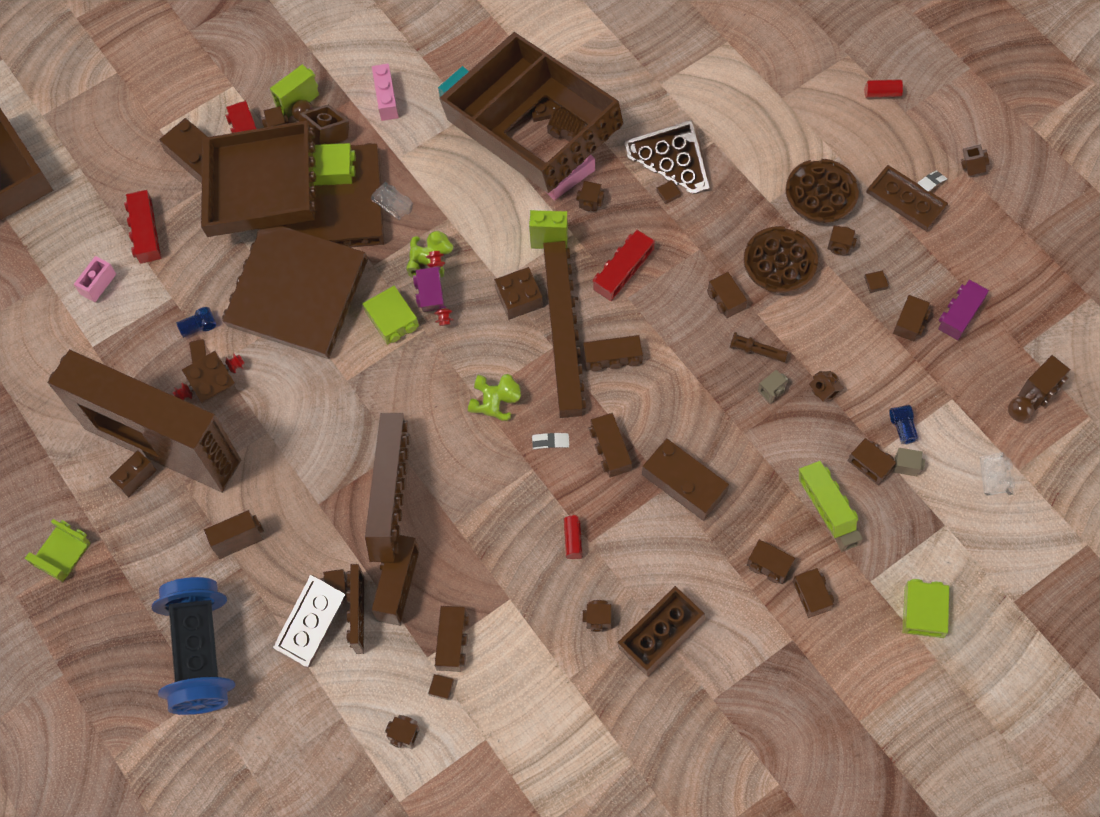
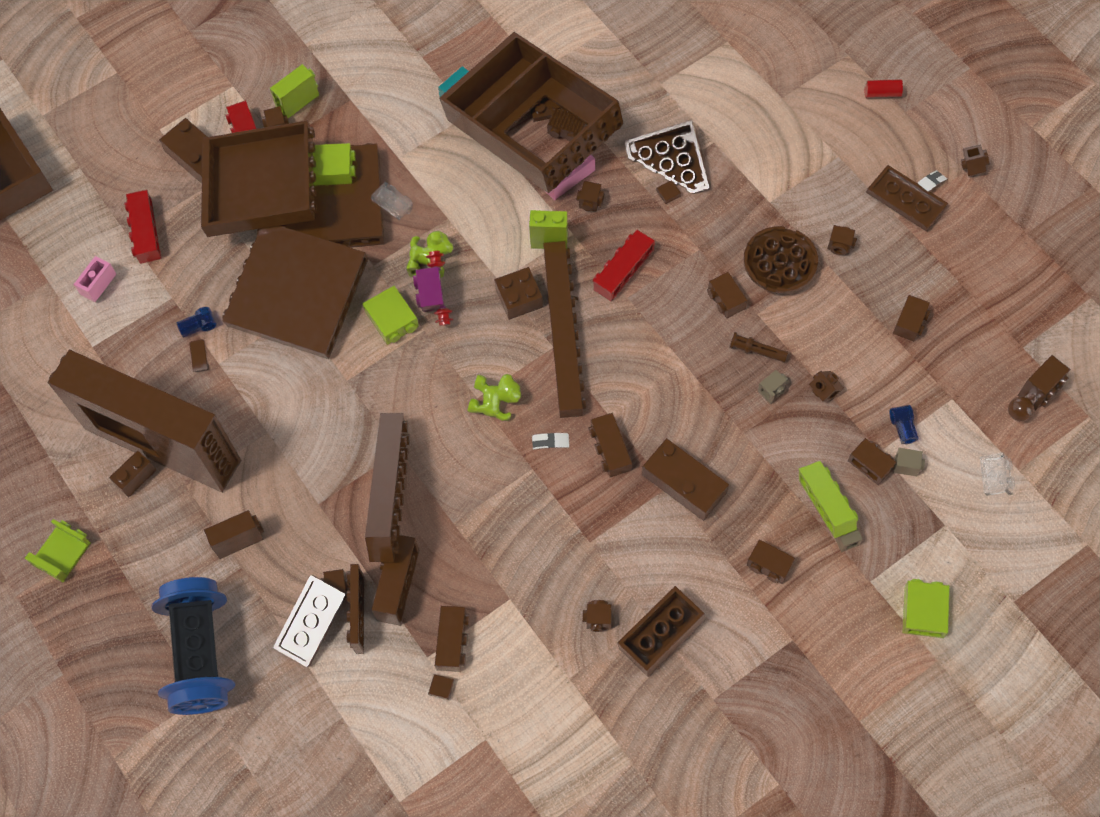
(208, 377): reddish brown brick -> none
(328, 124): reddish brown brick -> none
(385, 92): bright pink brick -> none
(402, 731): reddish brown brick -> none
(573, 538): red brick -> none
(612, 353): reddish brown brick -> none
(813, 592): reddish brown brick -> none
(822, 177): reddish brown brick -> none
(876, 281): reddish brown tile -> none
(962, 309): magenta brick -> none

